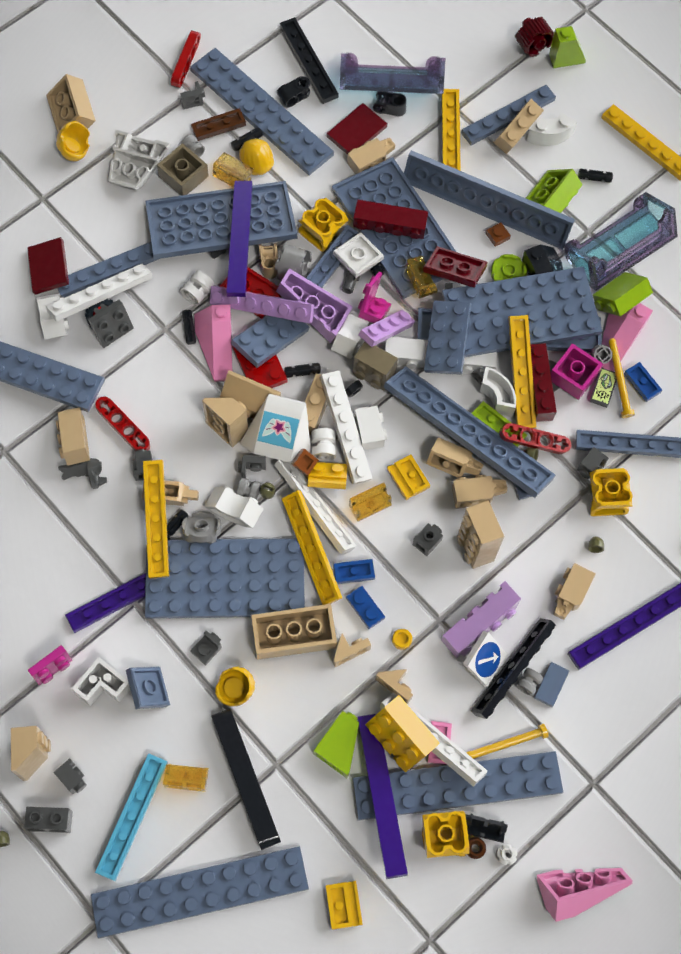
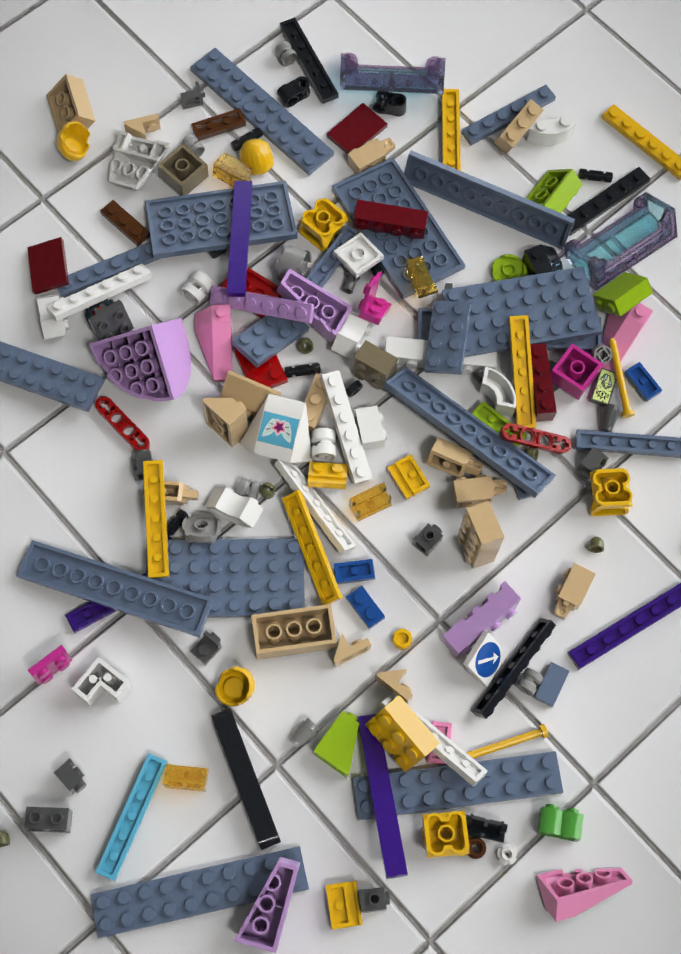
(28, 750): tan slope -> none
(72, 436): tan brick -> none
(88, 468): dark grey hair -> none
(115, 588): none -> sand blue plate
(125, 223): none -> reddish brown plate
(139, 126): none -> tan slope
(147, 687): sand blue tile -> none
(148, 361): none -> lavender brick
(185, 59): red beam -> none
(189, 327): black axle -> none
(251, 462): dark grey bracket -> none
(267, 916): none -> lavender wedge
(268, 257): tan piece -> none
(286, 53): none -> light grey wheel
(304, 462): dark orange plate -> none
(304, 733): none -> light grey cone
(305, 350): none -> olive hinge
(365, 899): none -> dark grey brick
(386, 328): lavender plate -> none
(455, 266): dark red tile -> none
(498, 234): dark orange plate -> none
(534, 35): dark red brick -> none
(560, 823): none -> bright green brick
(566, 48): lime slope -> none
(608, 198): none -> black plate
(609, 417): none -> dark grey cone

